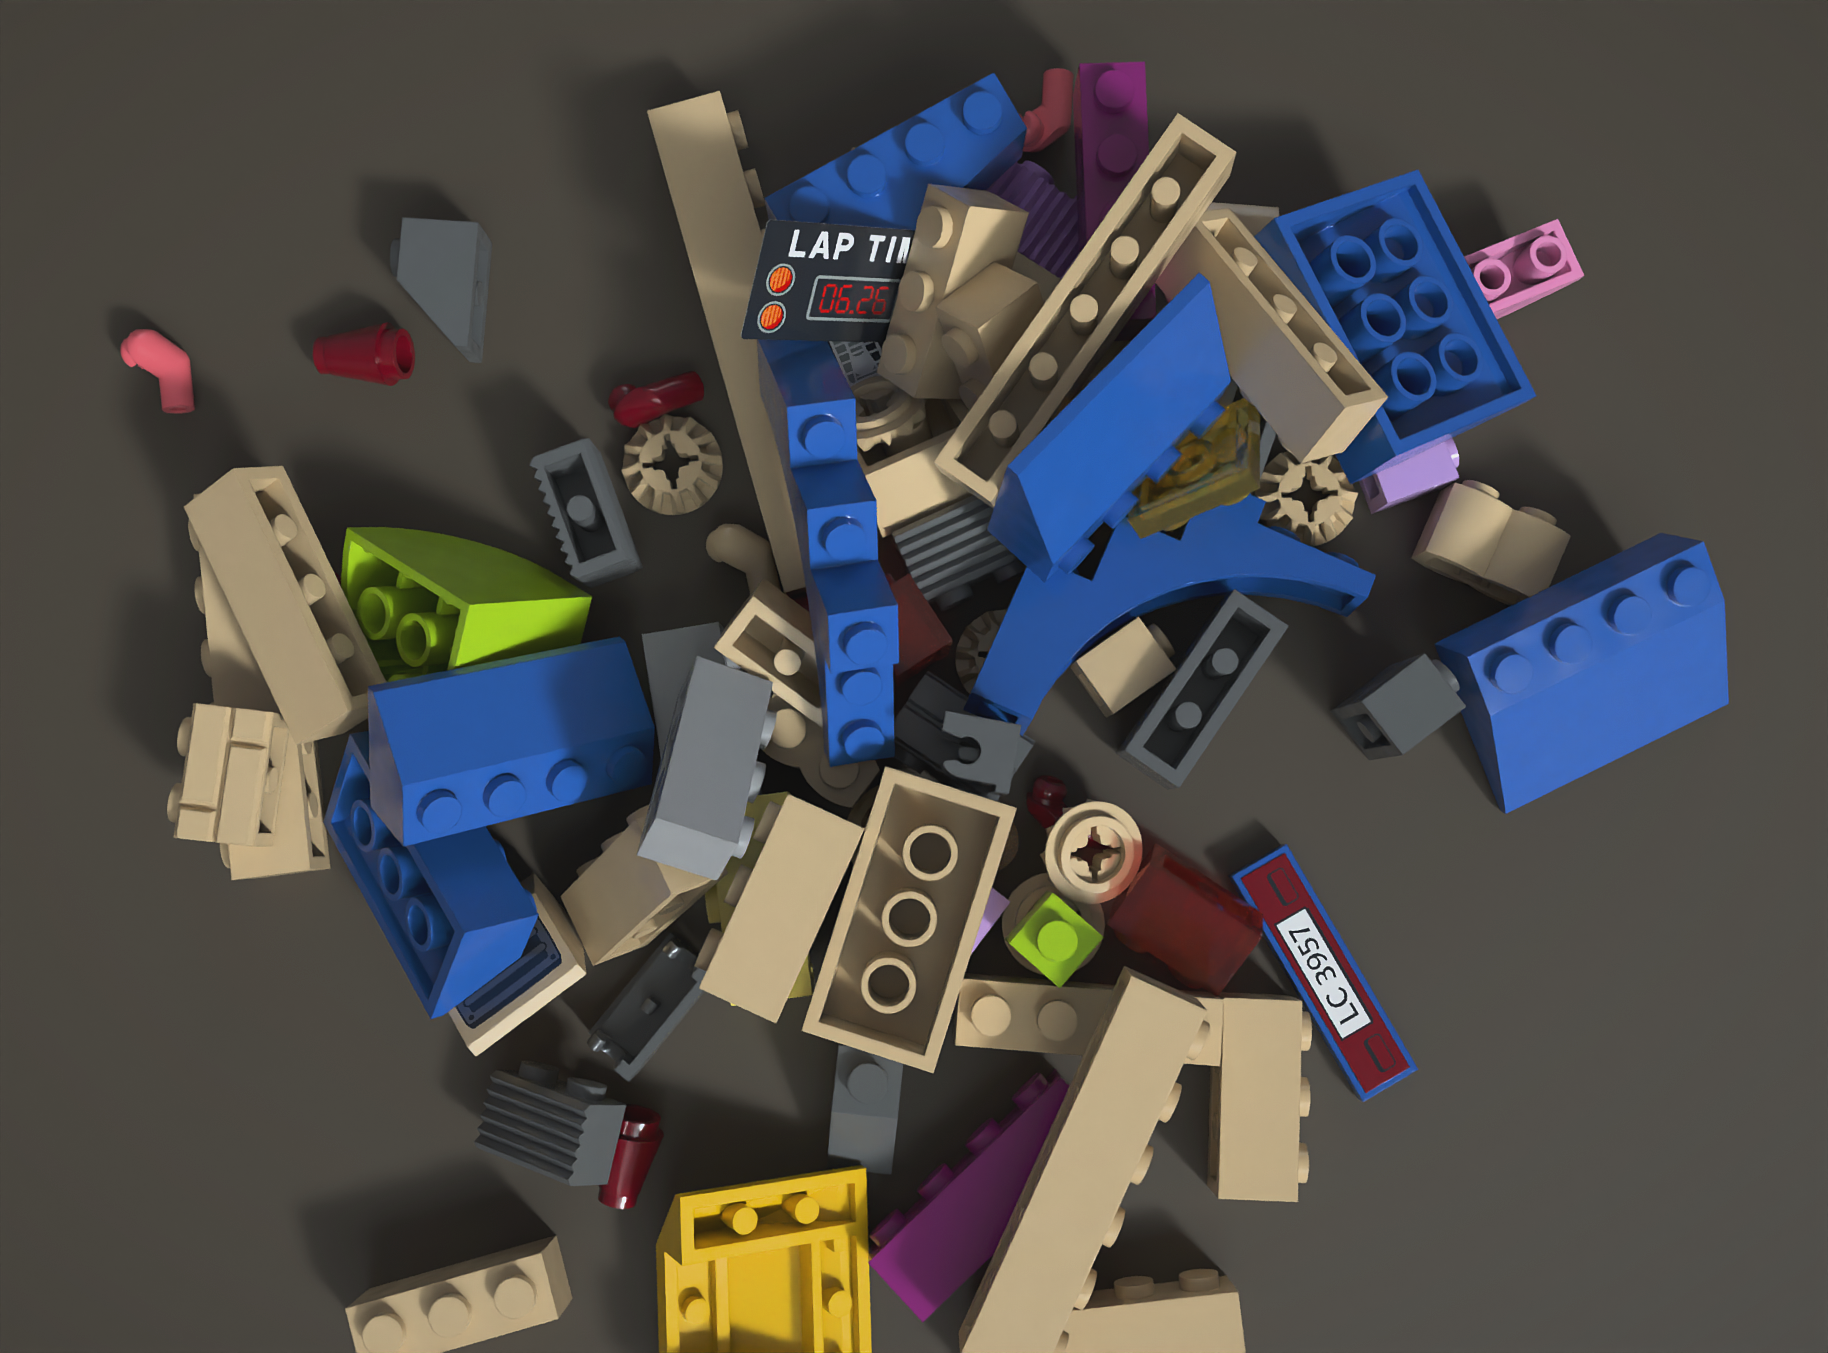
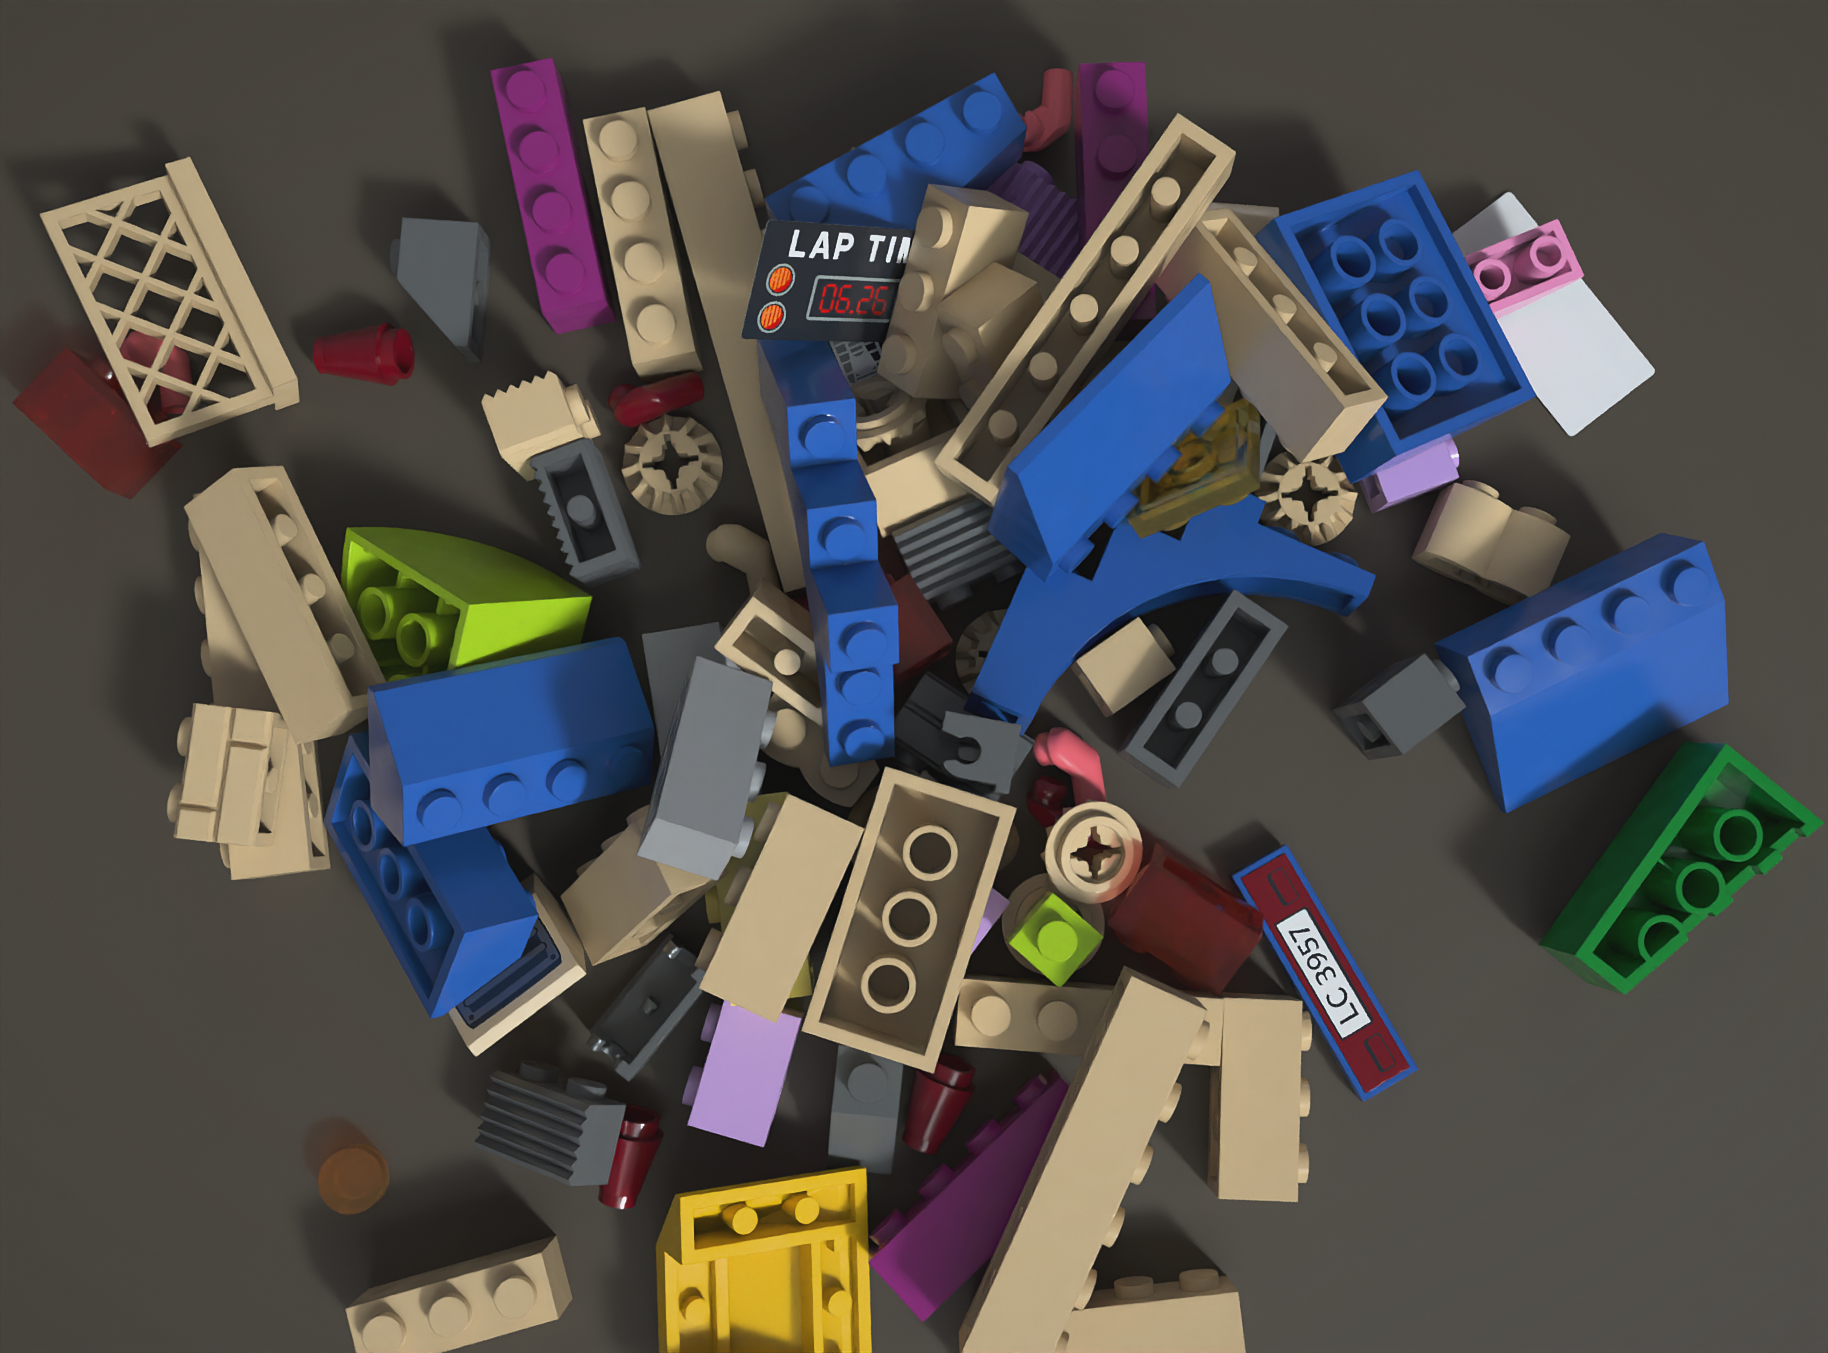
(92, 422): none -> clear red brick
(216, 268): none -> tan fence
(353, 1179): none -> clear orange tile
(538, 420): none -> tan brick
(553, 196): none -> magenta brick
(642, 245): none -> tan brick
(742, 1072): none -> lavender brick
(937, 1102): none -> dark red cone
(1075, 758): none -> coral arm
(1565, 340): none -> white sticker
(1674, 863): none -> green wedge

